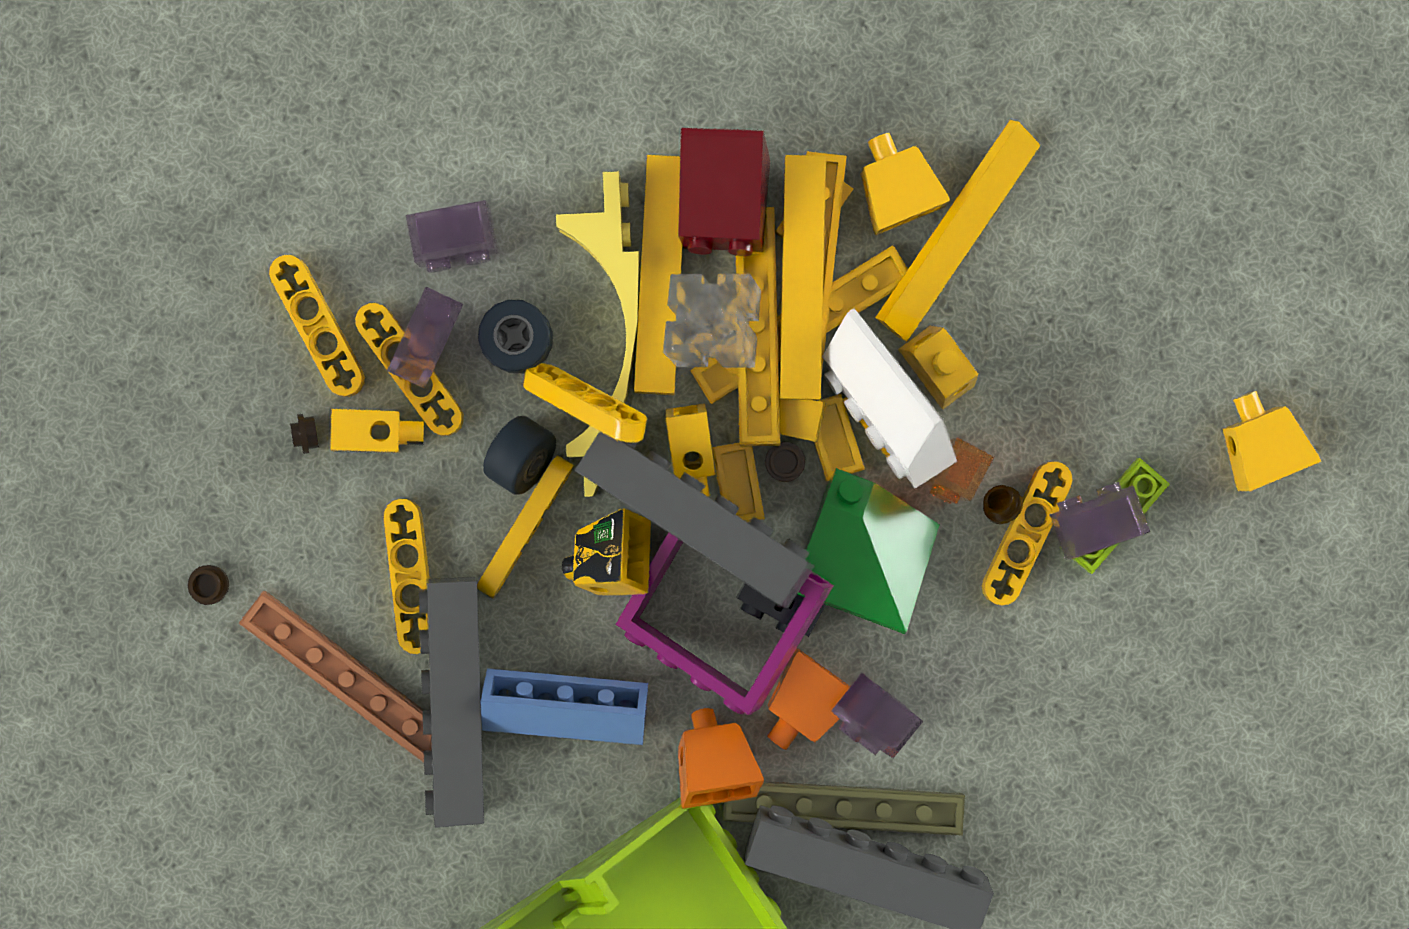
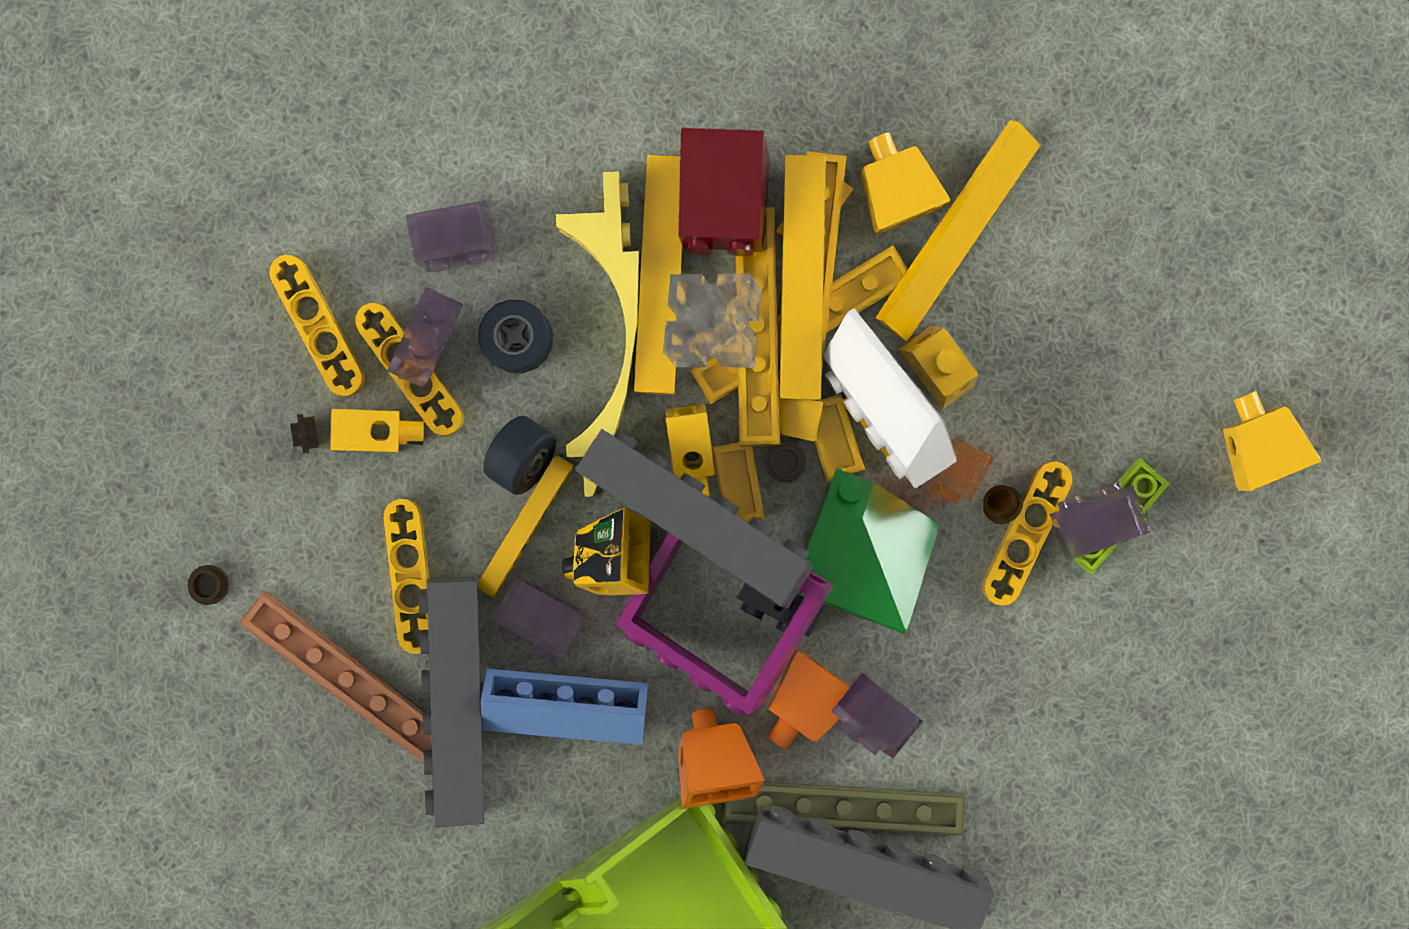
(539, 618): none -> clear purple brick
(585, 402): yellow beam -> none

